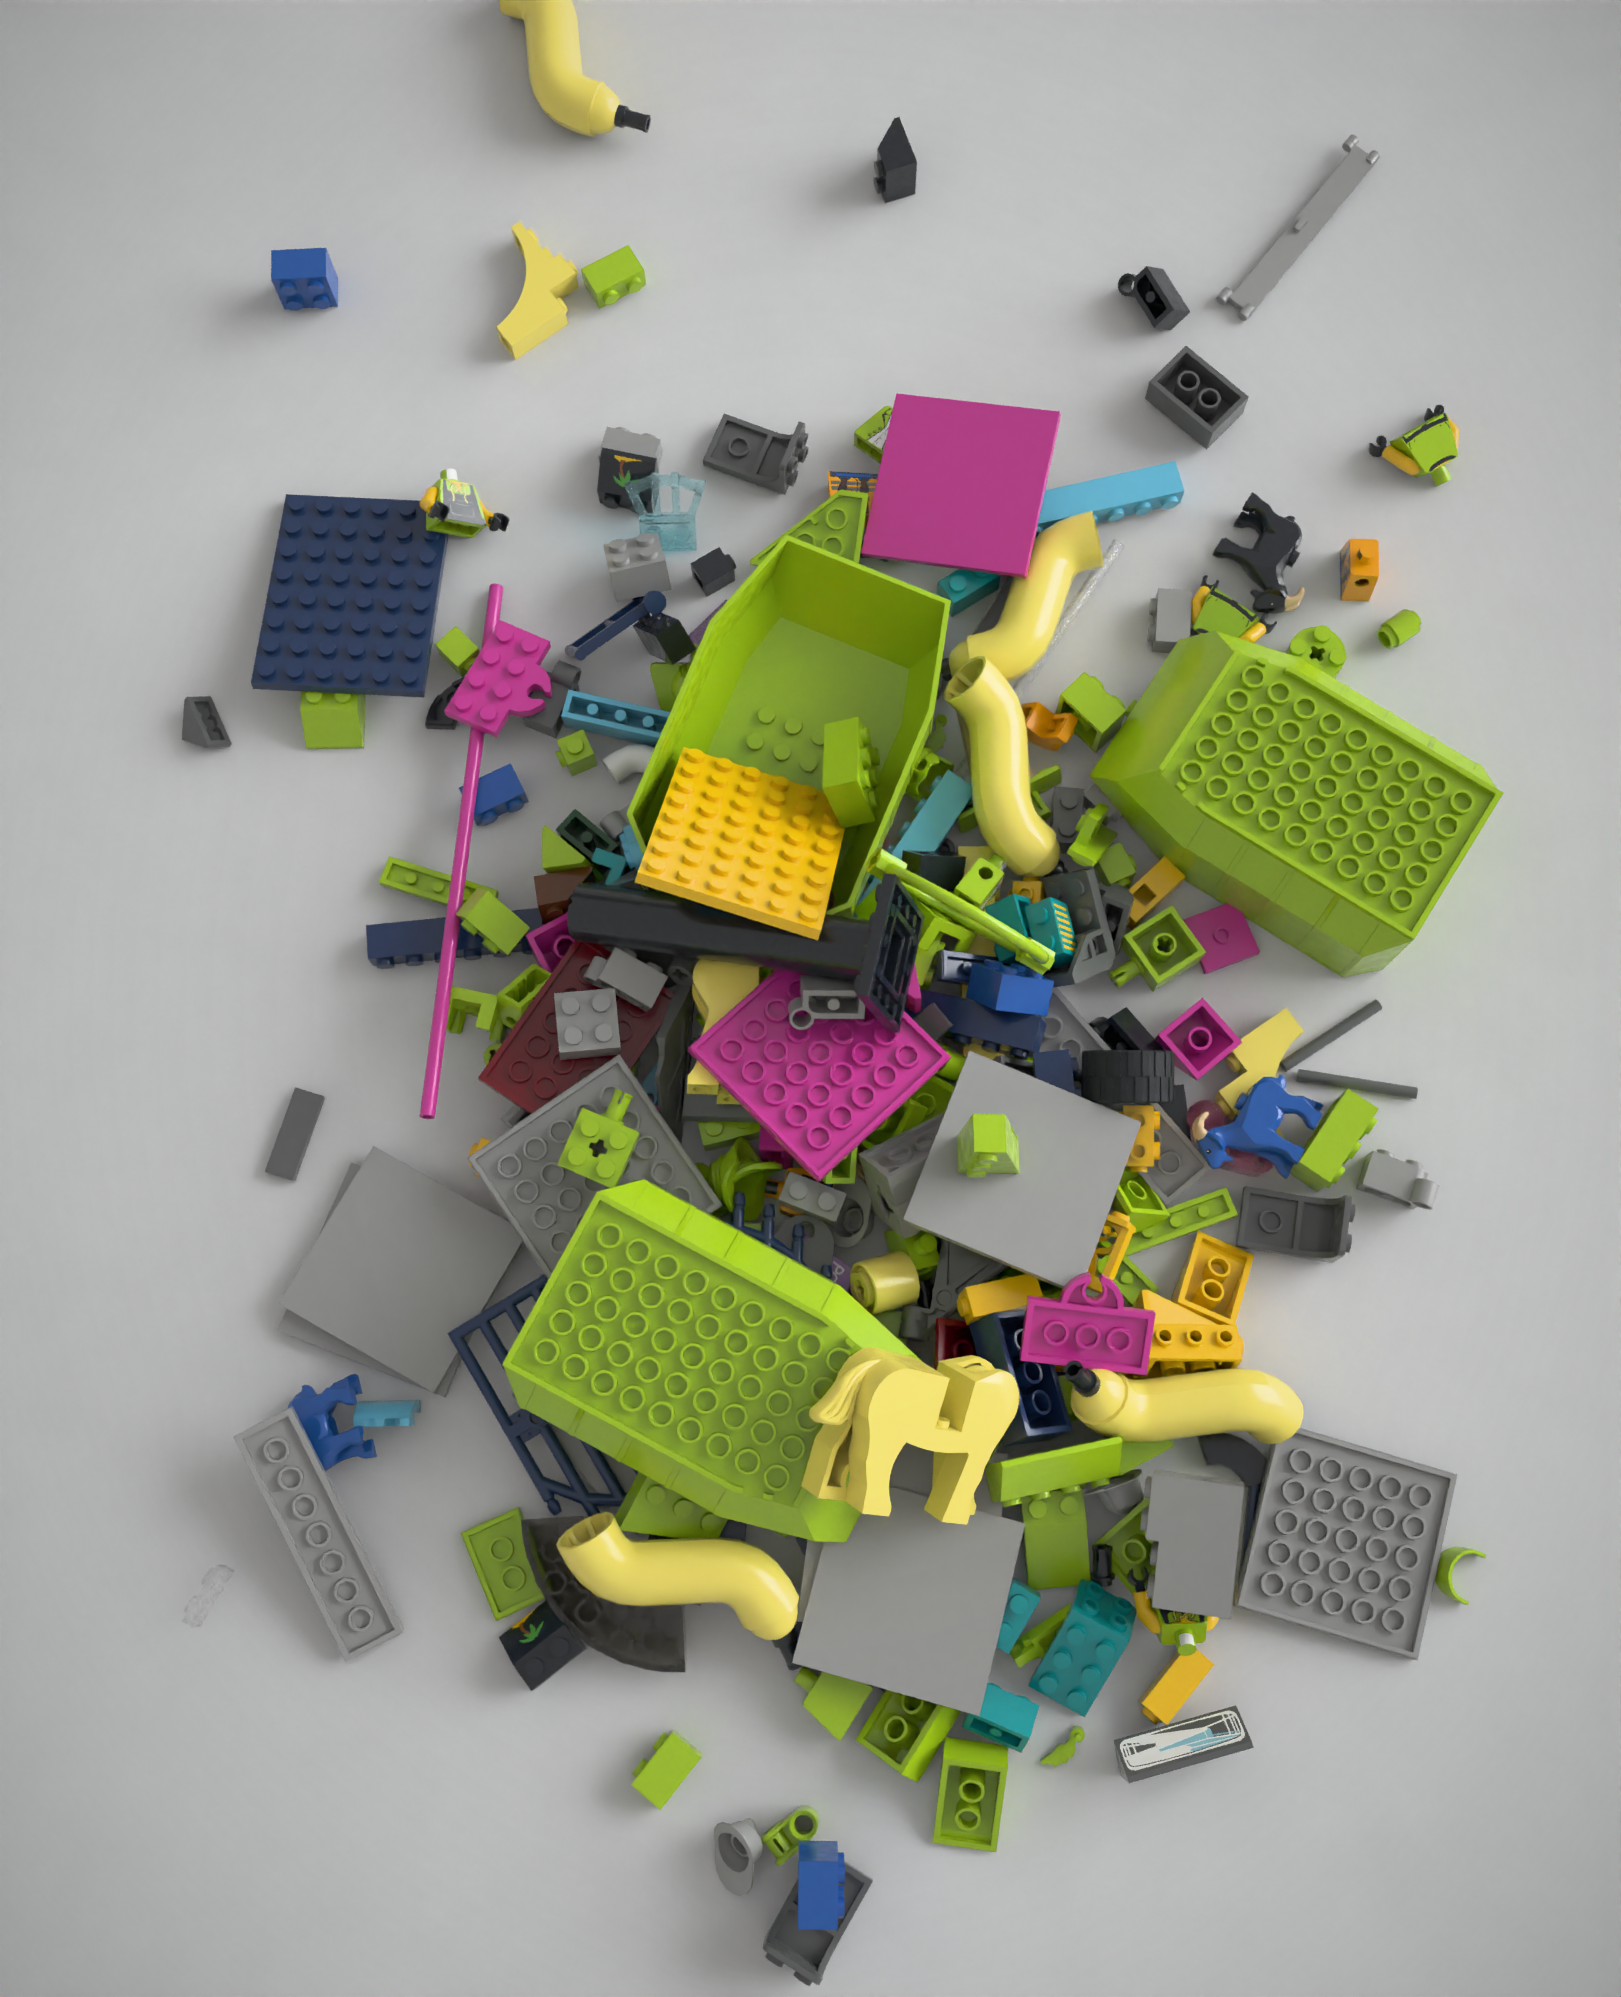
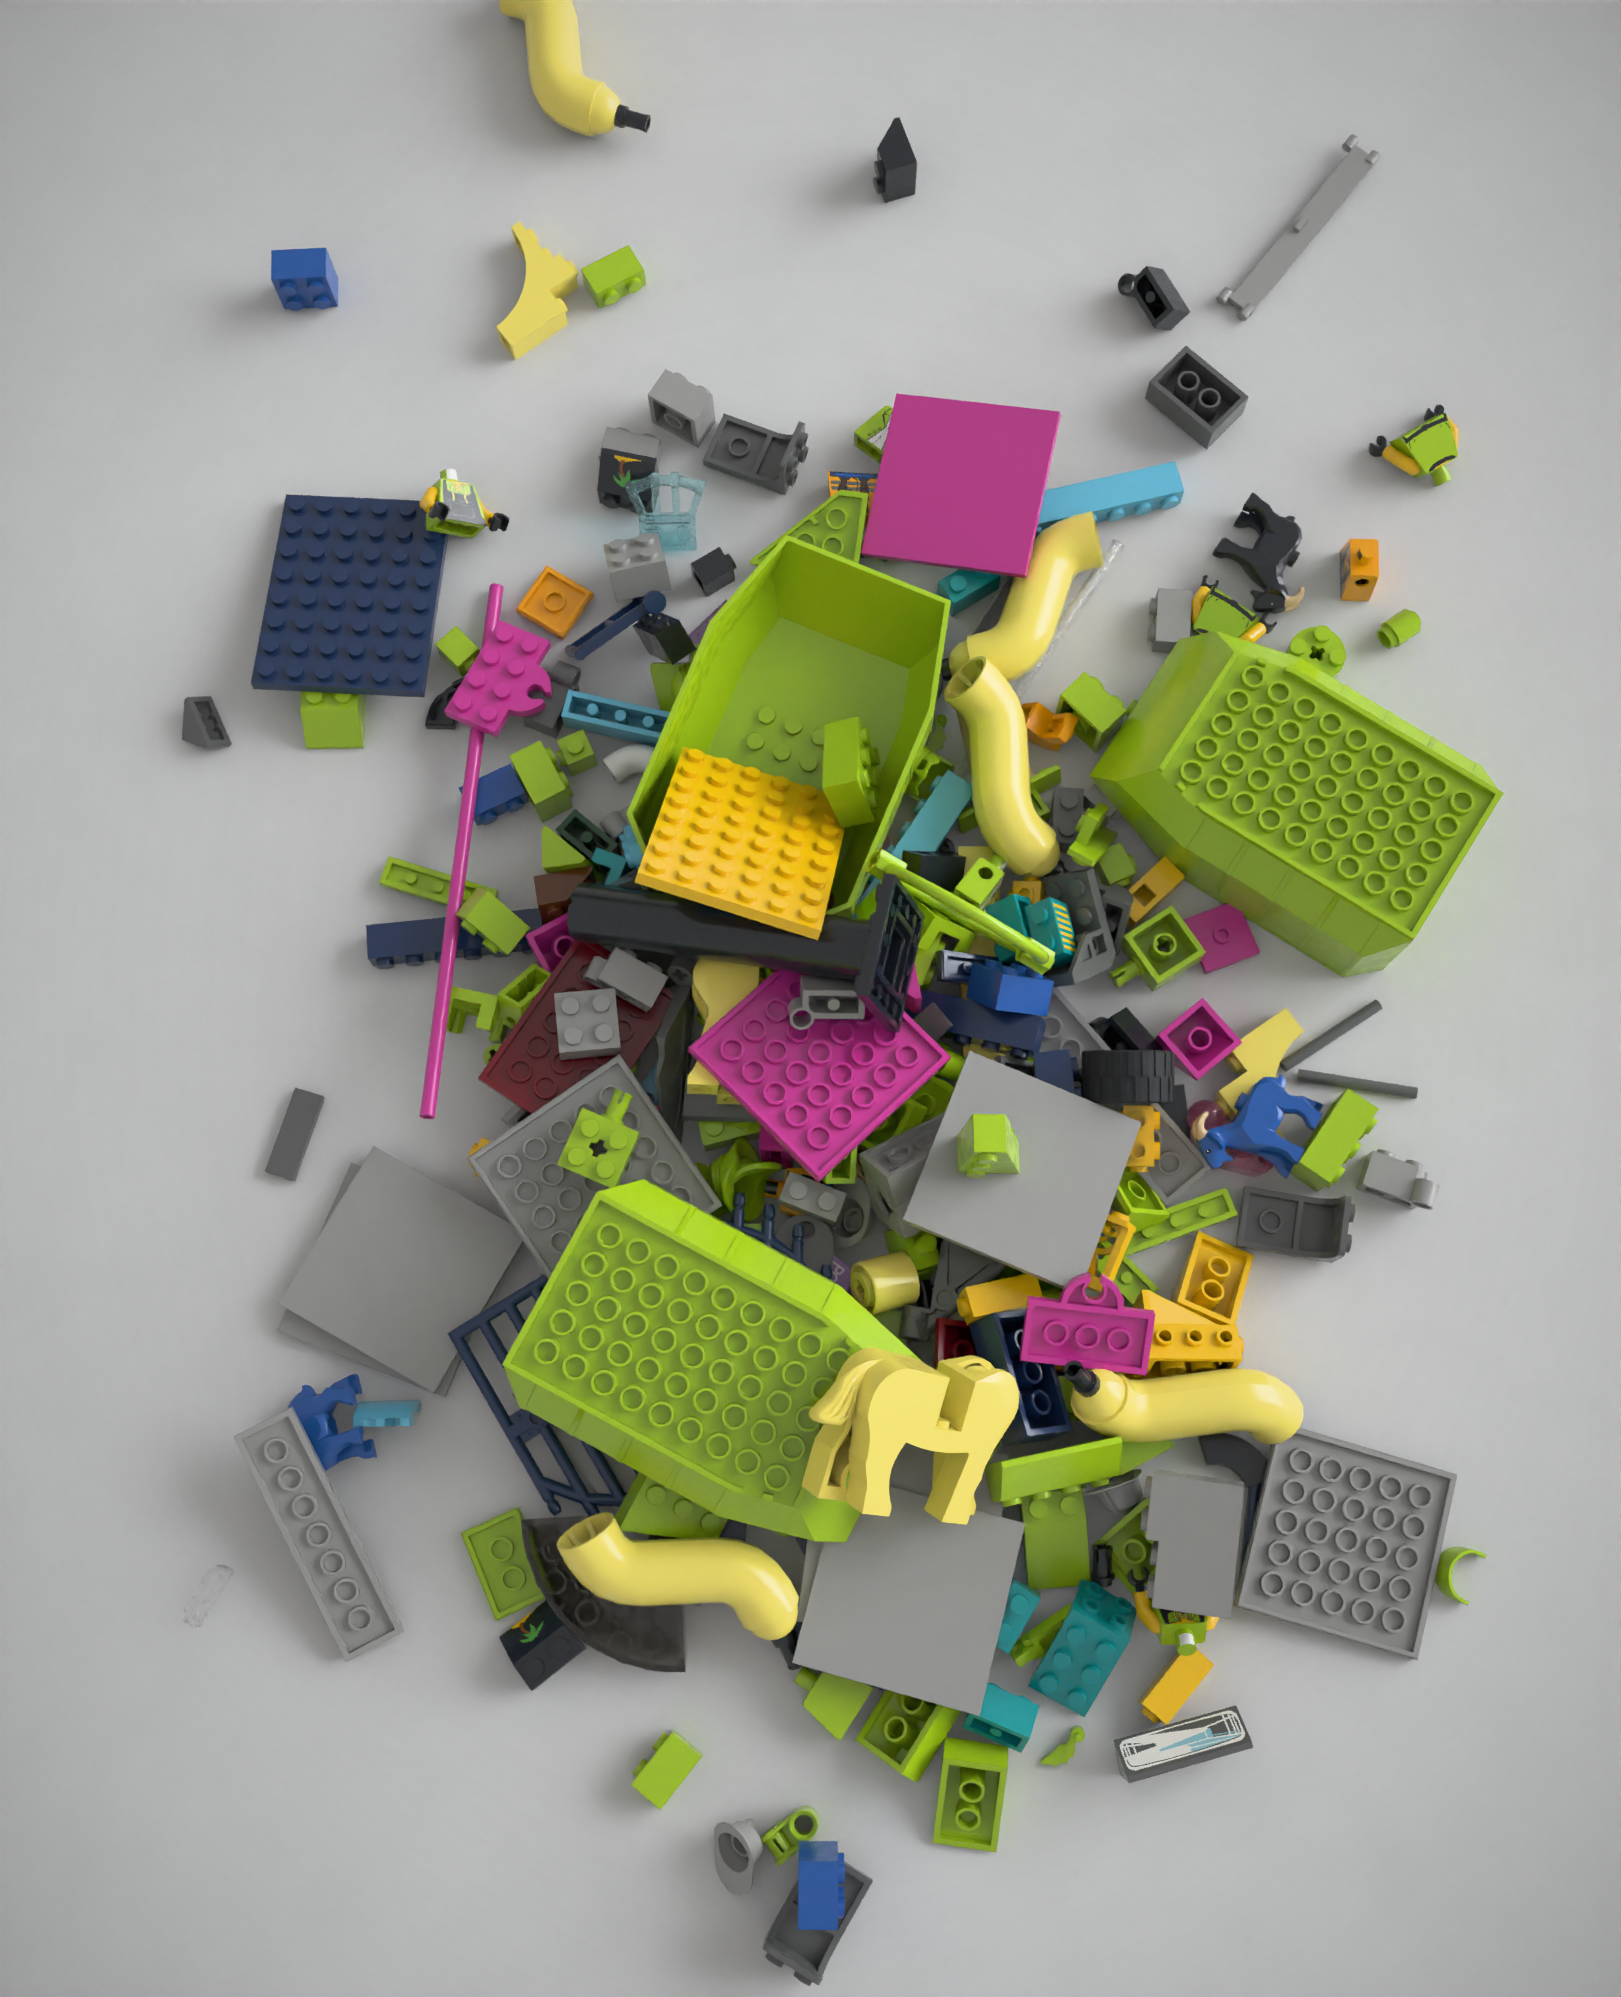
(542, 780): none -> lime brick
(554, 602): none -> light orange plate
(682, 407): none -> light grey brick

